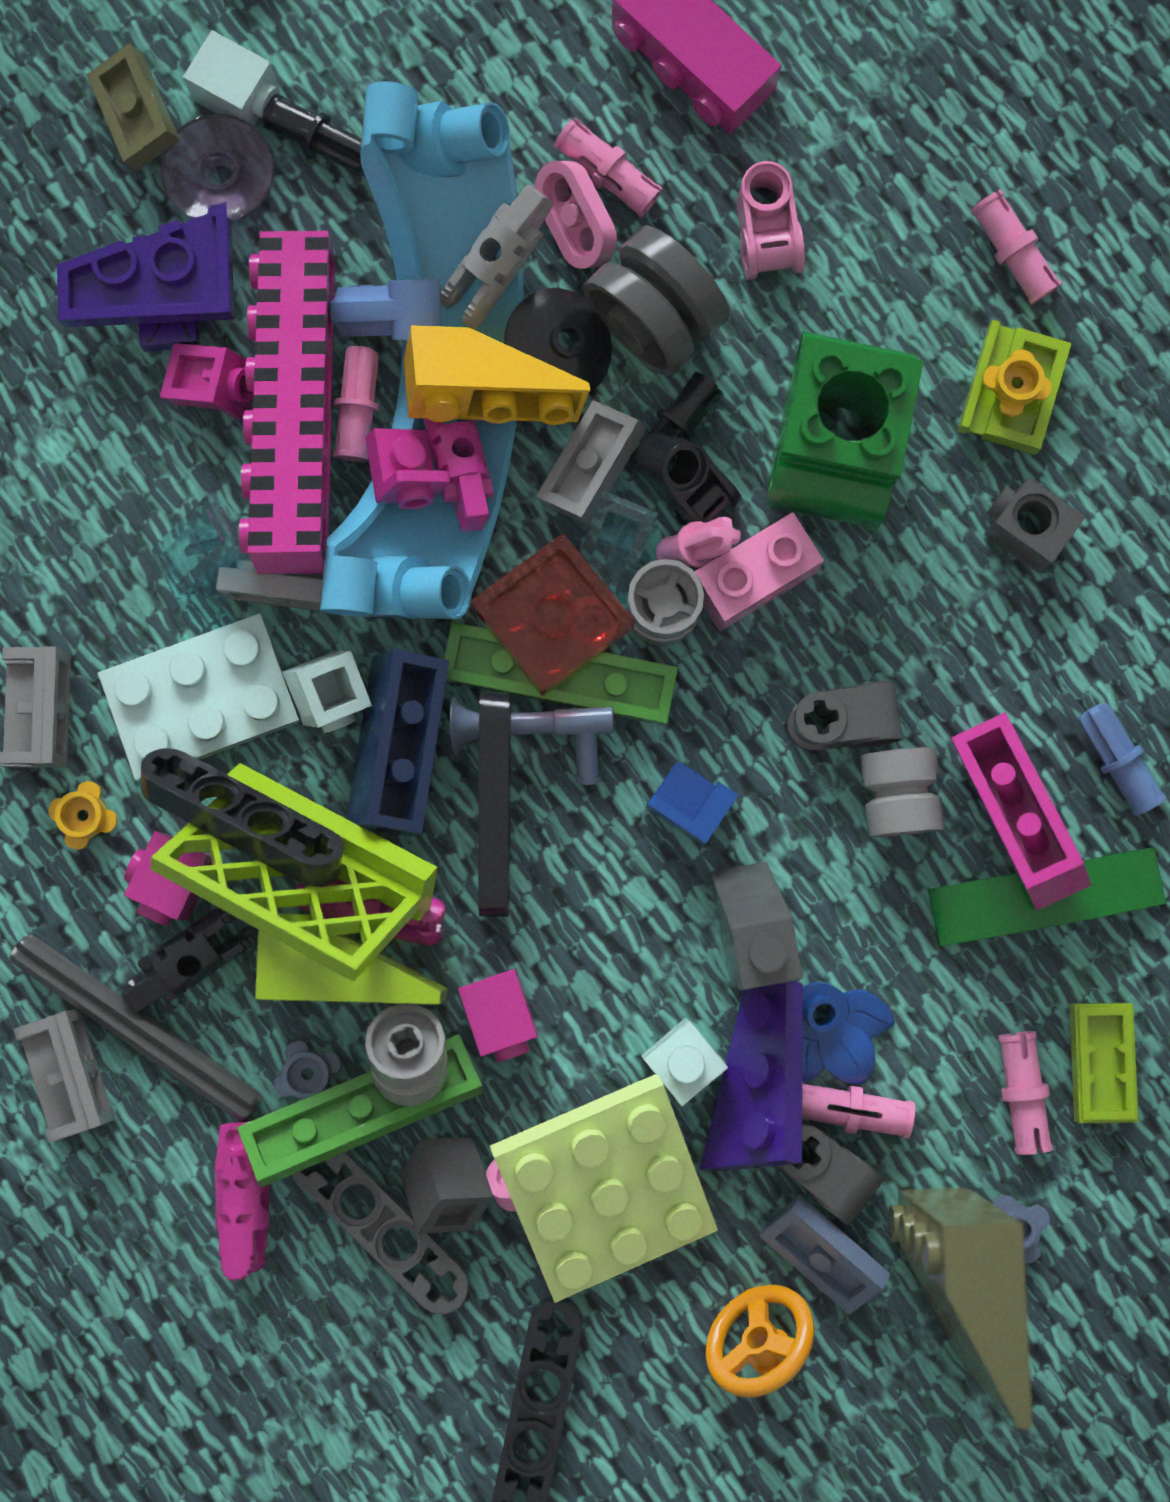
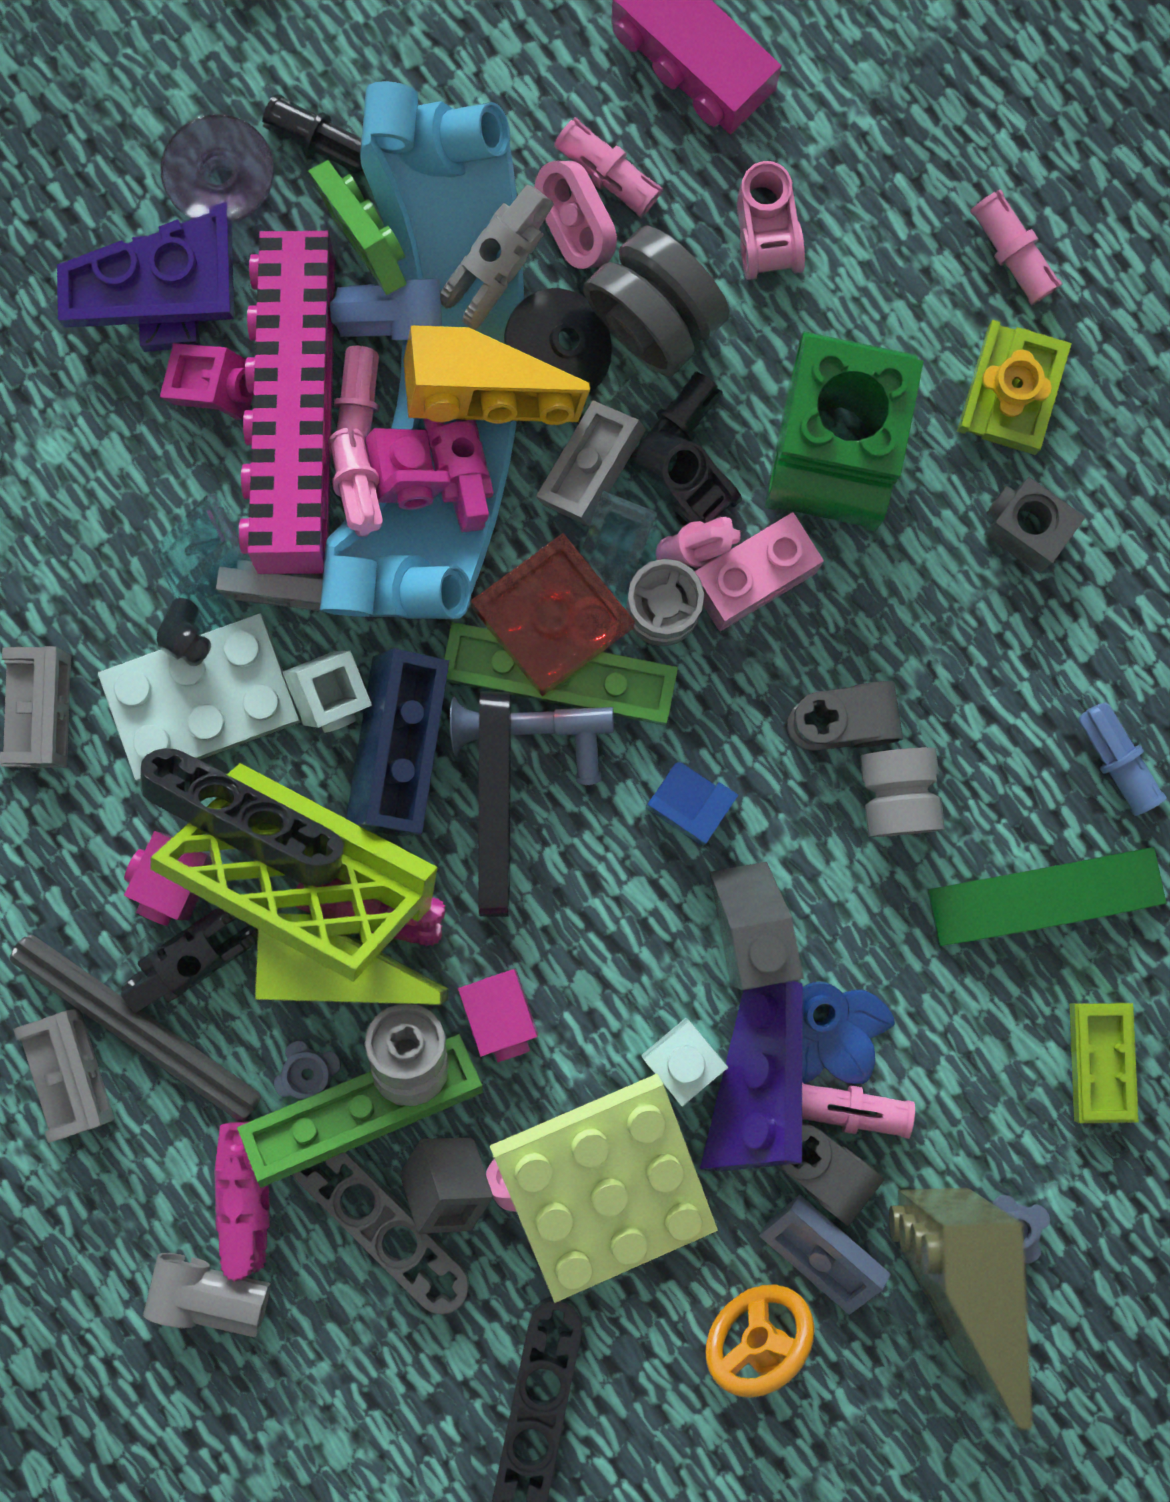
(66, 810): yellow plate -> none
(133, 107): olive plate -> none
(179, 636): none -> black arm
(194, 1294): none -> light grey piece
(231, 79): light aqua brick -> none
(355, 482): none -> bright pink axle
(361, 226): none -> bright green plate
(1021, 811): dark pink brick -> none
(1025, 1093): bright pink pin -> none

